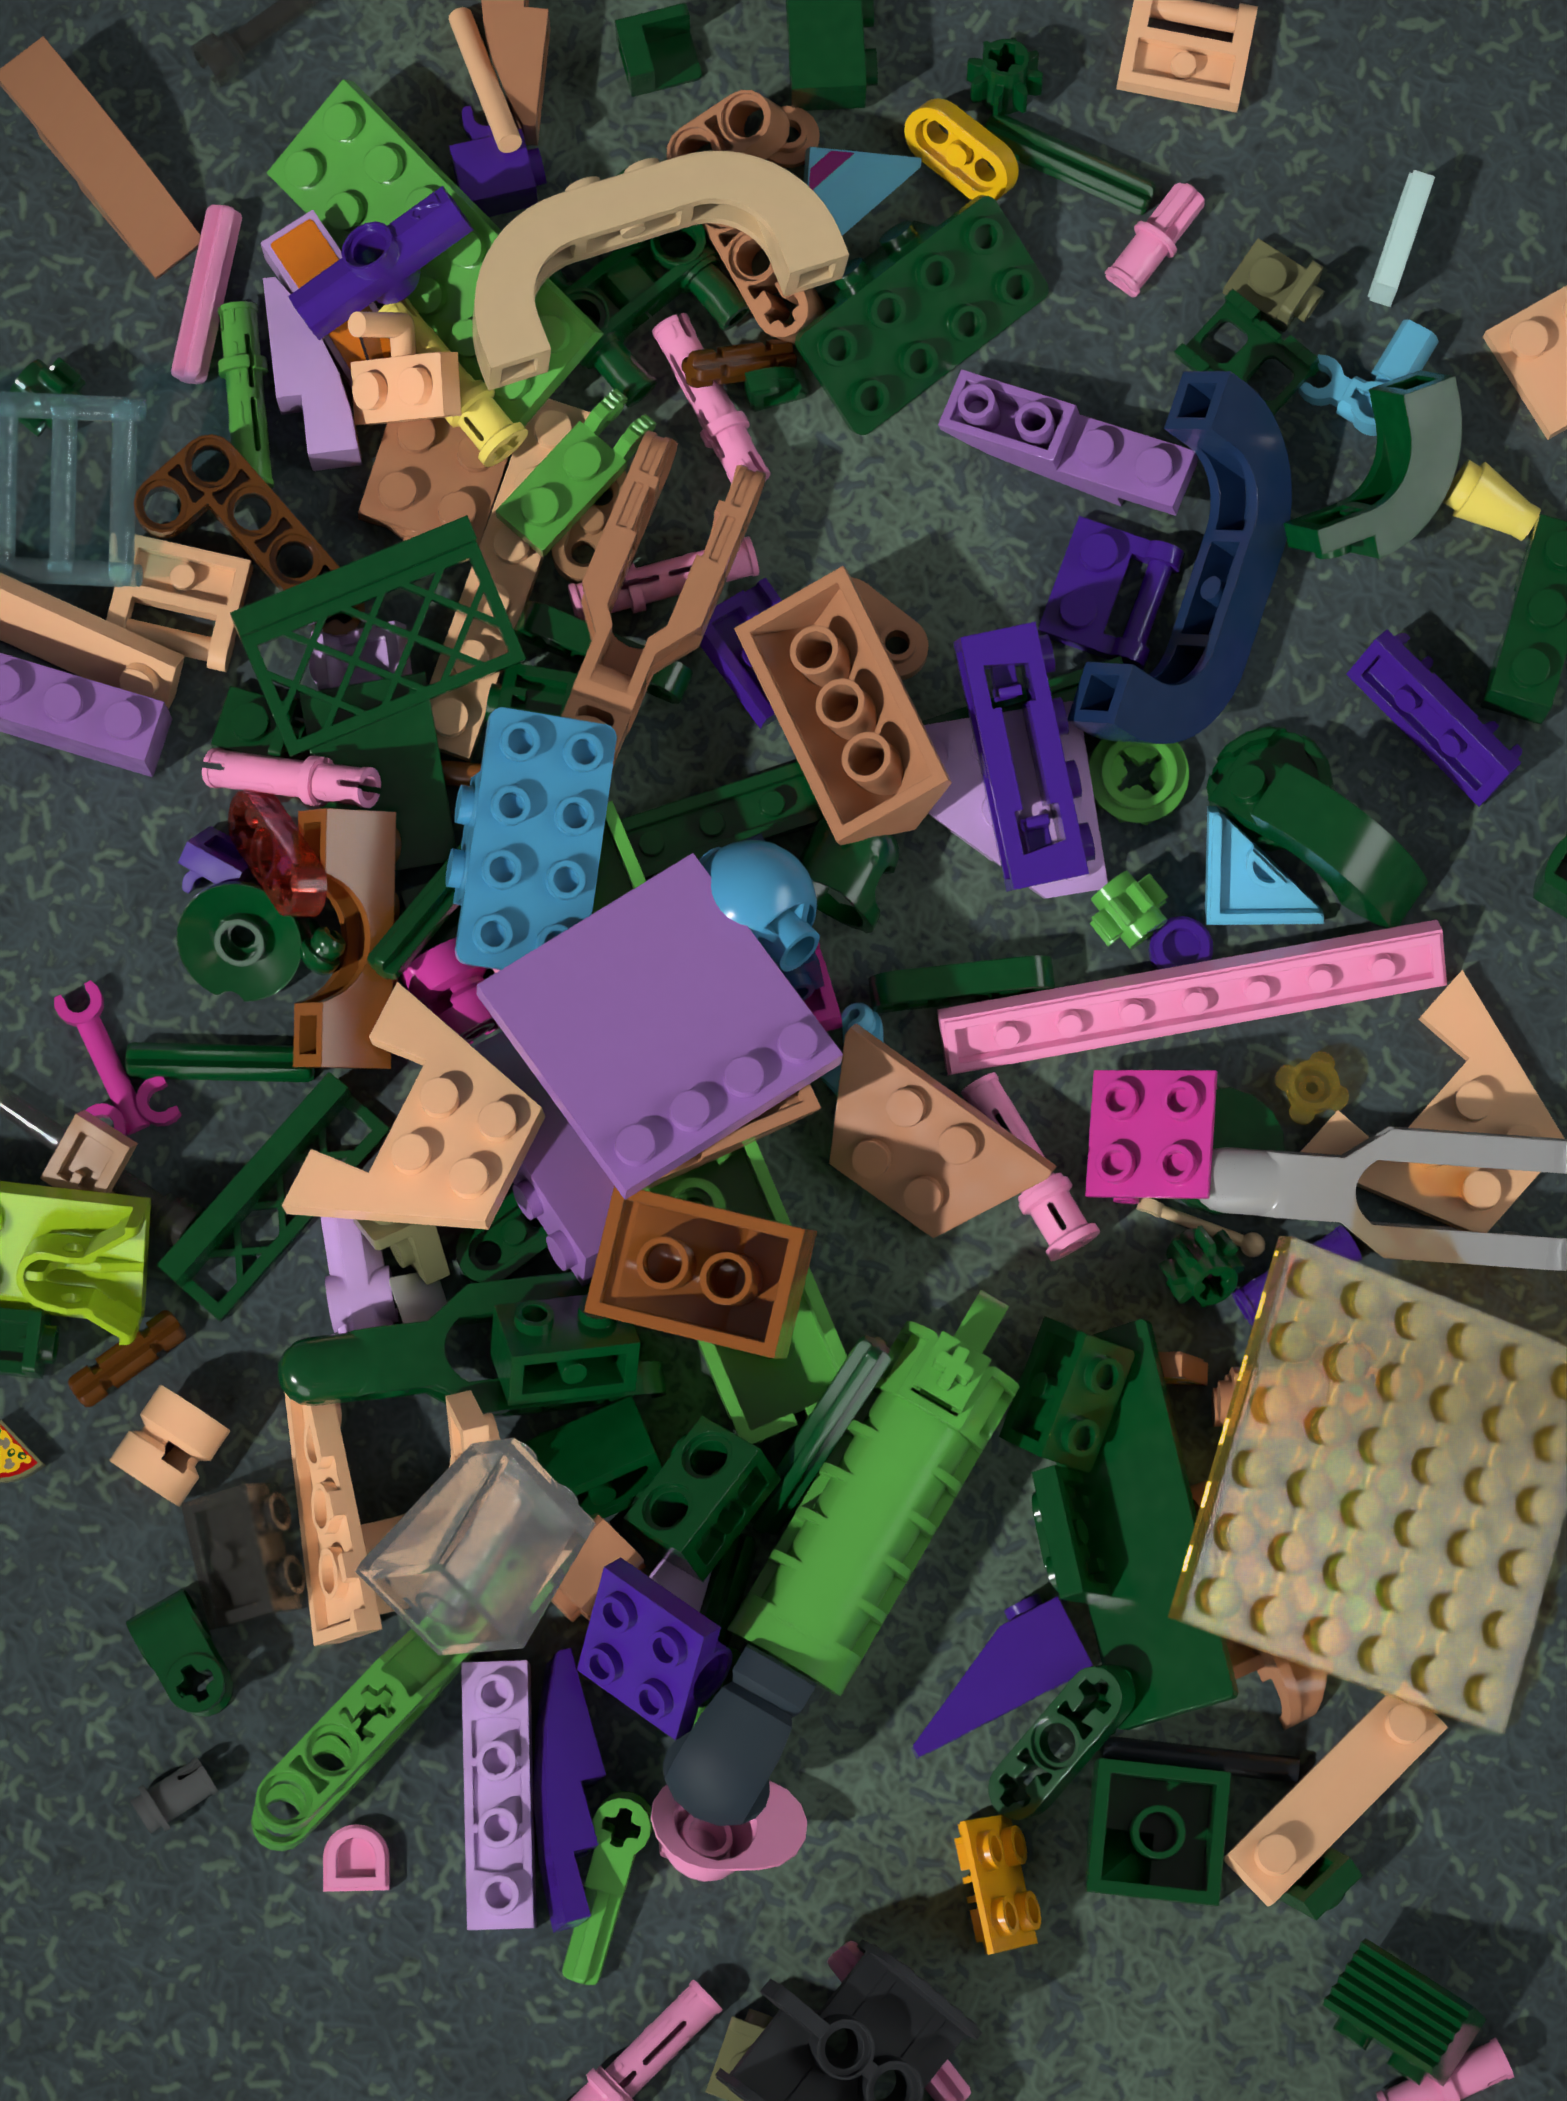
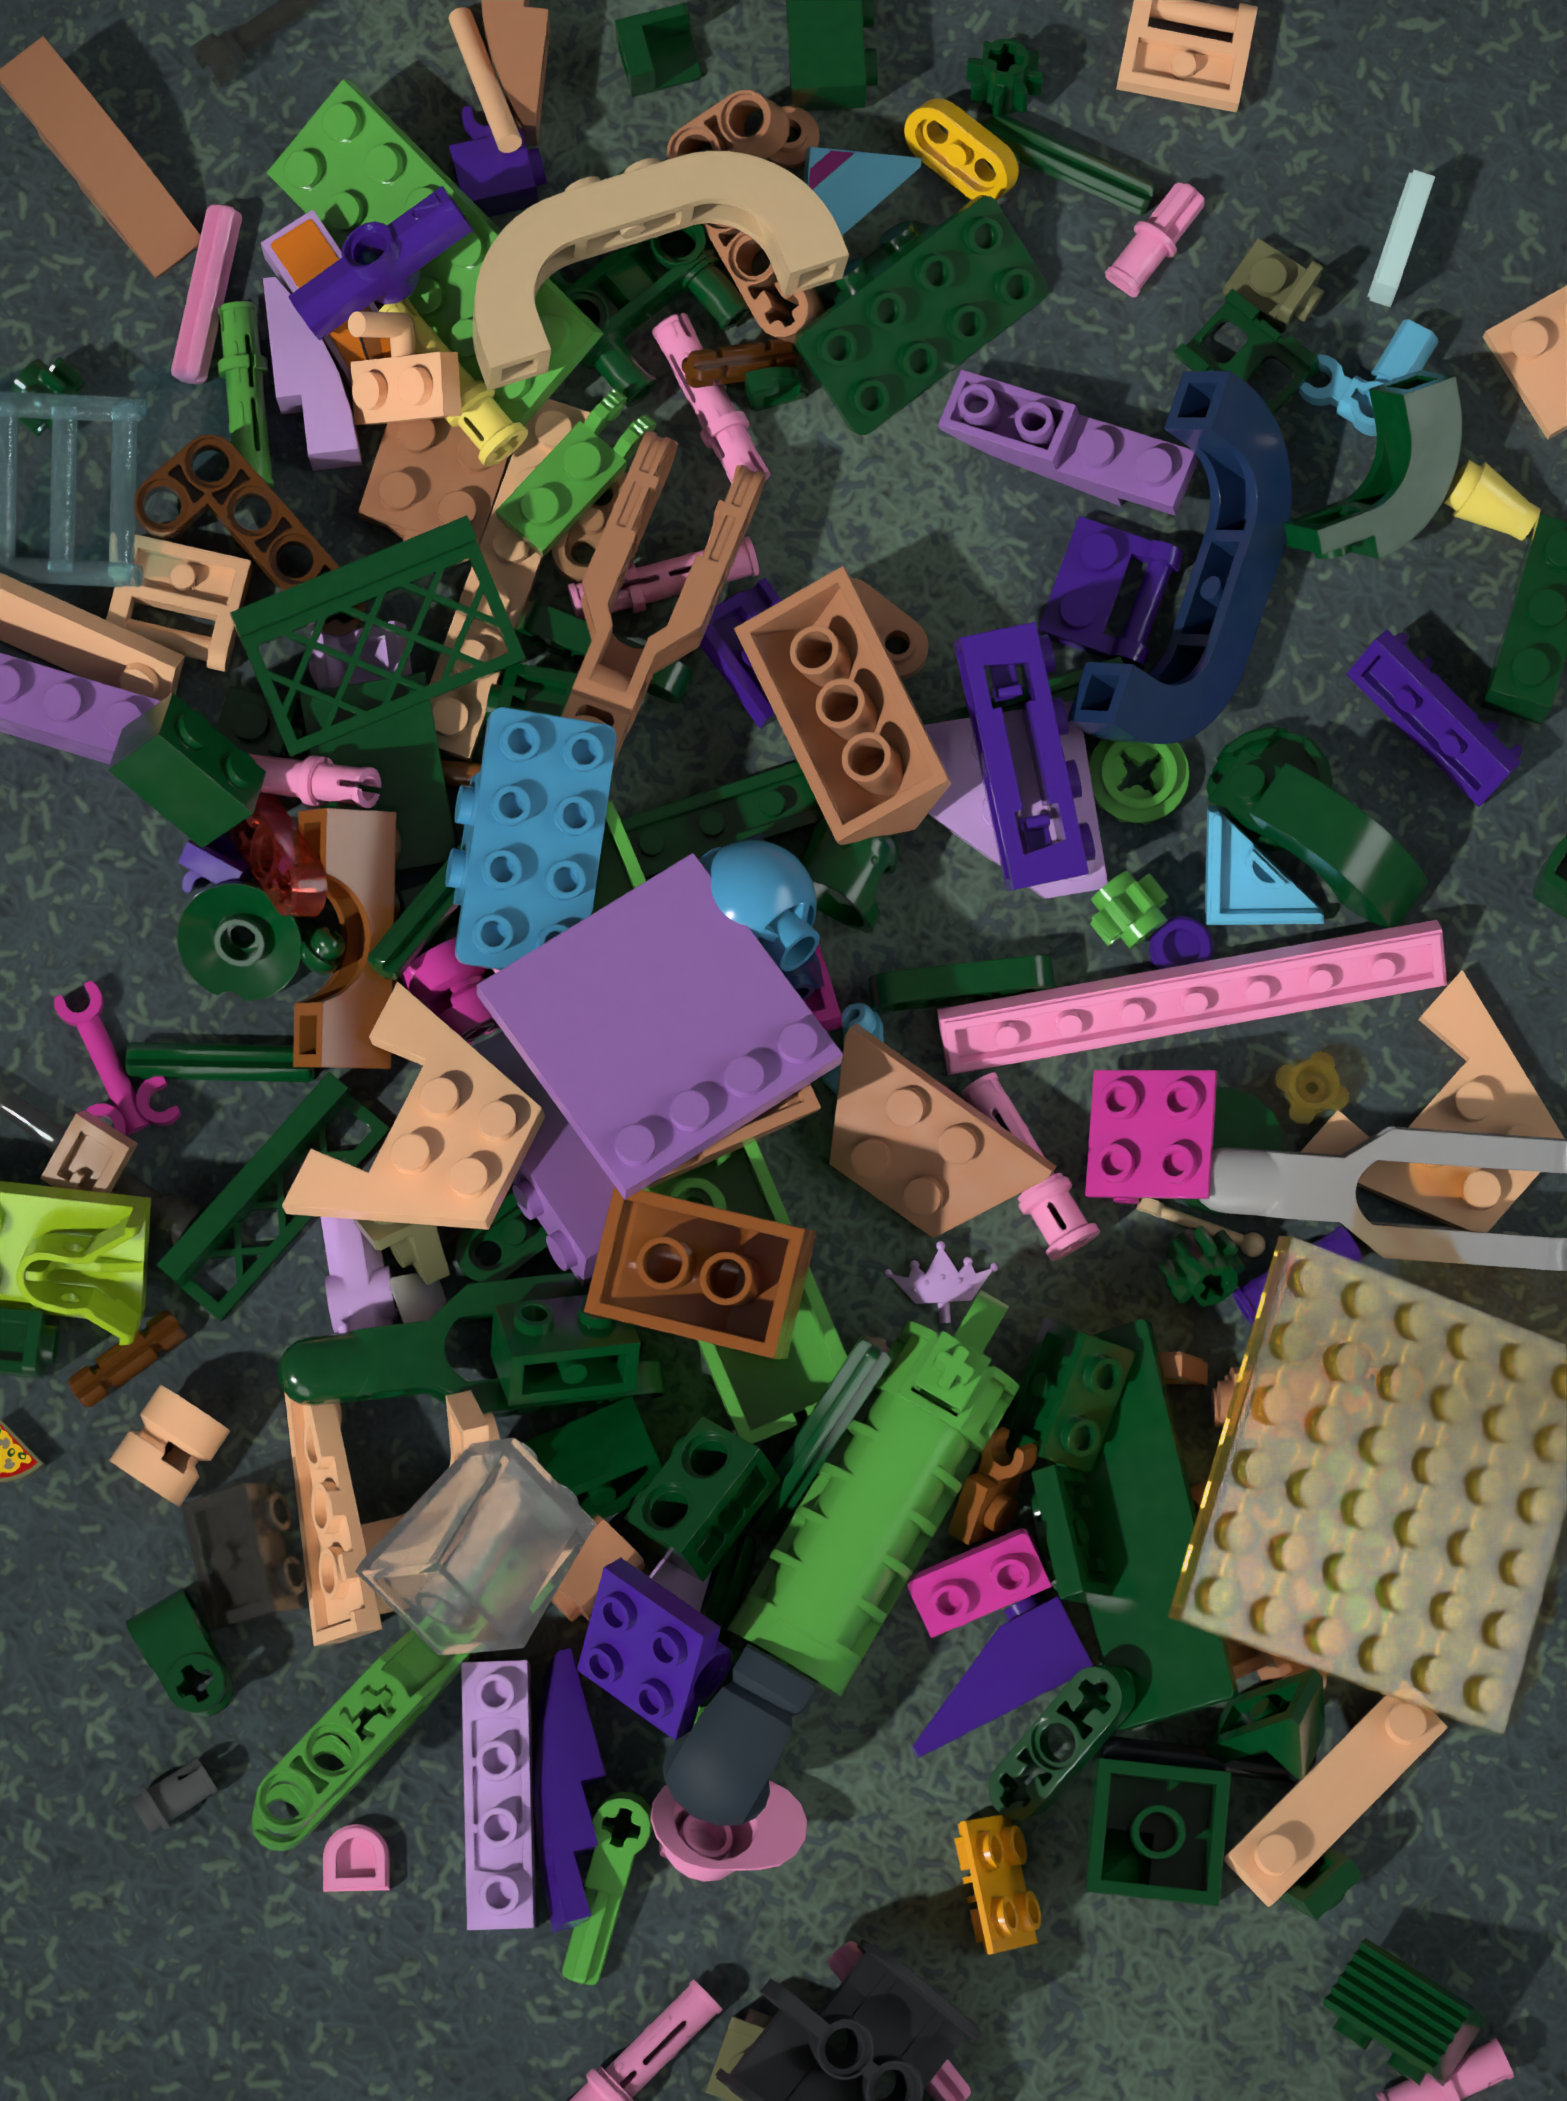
(187, 770): none -> dark green brick
(942, 1282): none -> lavender piece
(979, 1581): none -> dark pink bracket
(988, 1495): none -> dark orange plate
(1274, 1718): none -> dark green slope

